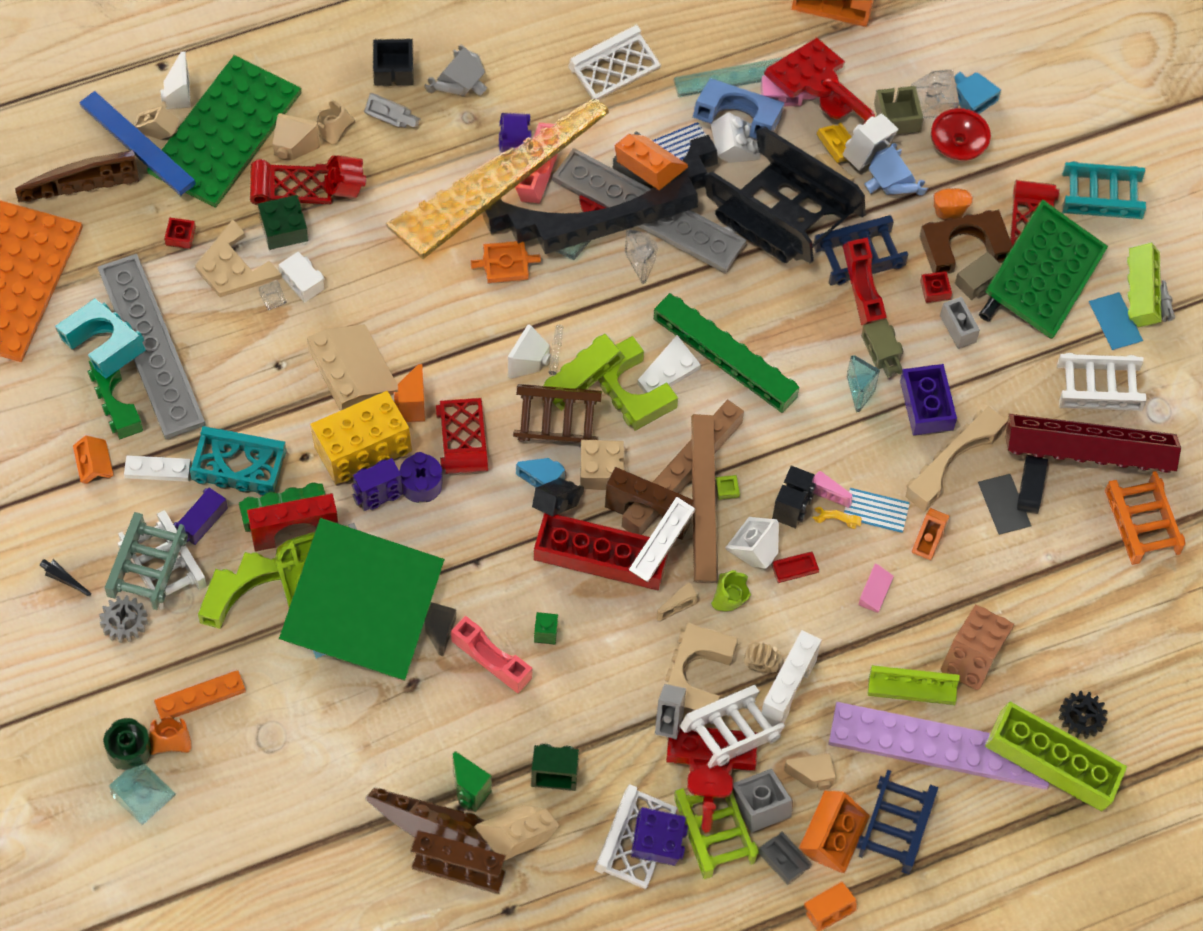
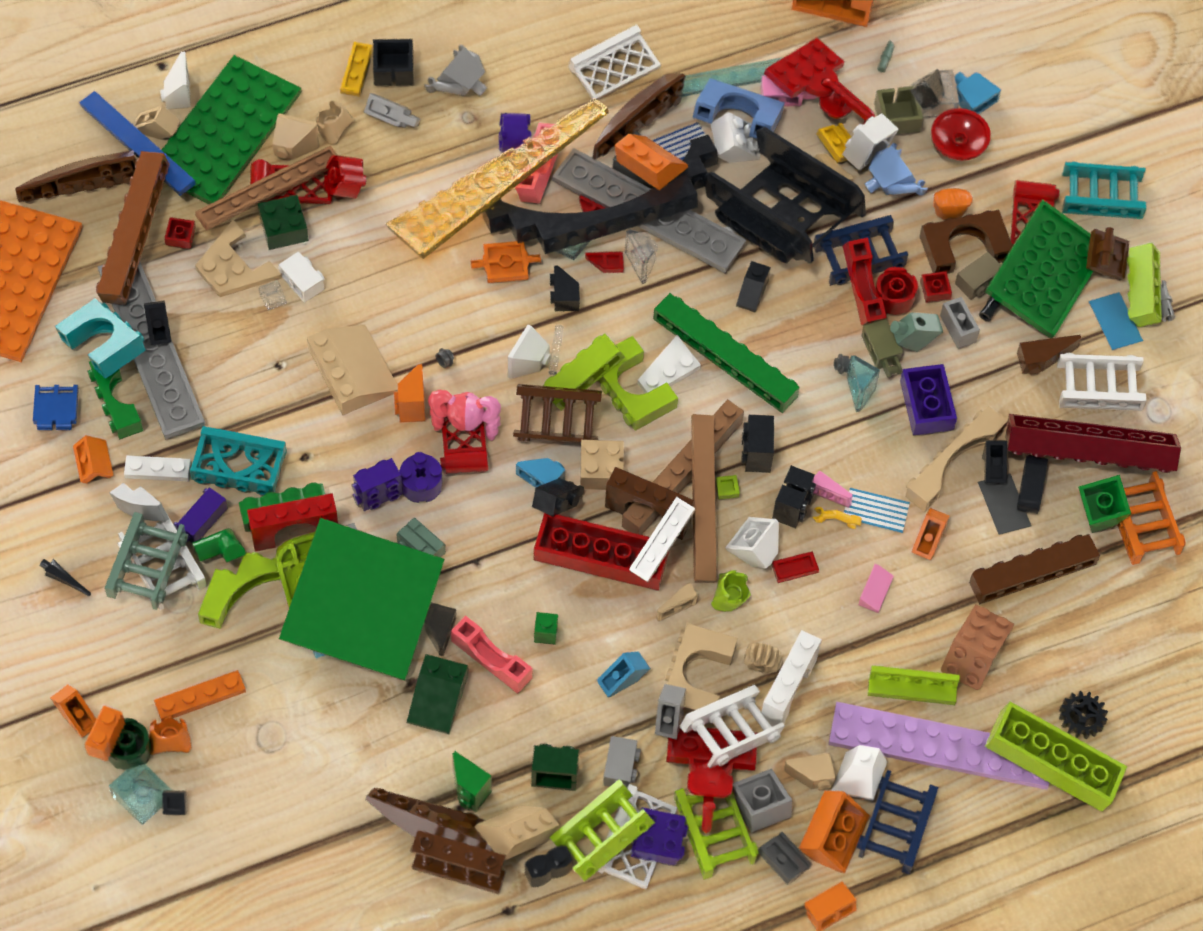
(55, 407): none -> blue plate
(74, 710): none -> orange slope
(105, 733): none -> orange brick
(116, 613): light grey gear -> none
(132, 228): none -> dark orange brick
(138, 501): none -> light grey slope
(157, 322): none -> black slope
(174, 802): none -> black plate
(221, 543): none -> green brick
(264, 189): none -> medium nougat tile
(356, 69): none -> yellow tile
(361, 437): yellow brick -> none
(420, 538): none -> sand green brick
(437, 694): none -> dark green slope
(444, 357): none -> dark grey plate
(465, 411): none -> hair
(552, 865): none -> black brick
(566, 291): none -> black slope
(593, 815): none -> lime fence
(606, 261): none -> red tile
(620, 761): none -> light grey brick
(623, 673): none -> dark azure slope
(641, 111): none -> reddish brown wedge
(753, 286): none -> black slope
(758, 443): none -> black piece
(841, 363): none -> dark grey plate
(860, 772): none -> white slope
(886, 56): none -> sand green piece
(897, 290): none -> red brick
(916, 330): none -> sand green torso
(929, 90): none -> clear smoke slope
(995, 461): none -> black slope
(1034, 568): none -> reddish brown brick
(1041, 354): none -> reddish brown slope
(1105, 503): none -> green slope
(1107, 253): none -> reddish brown plate

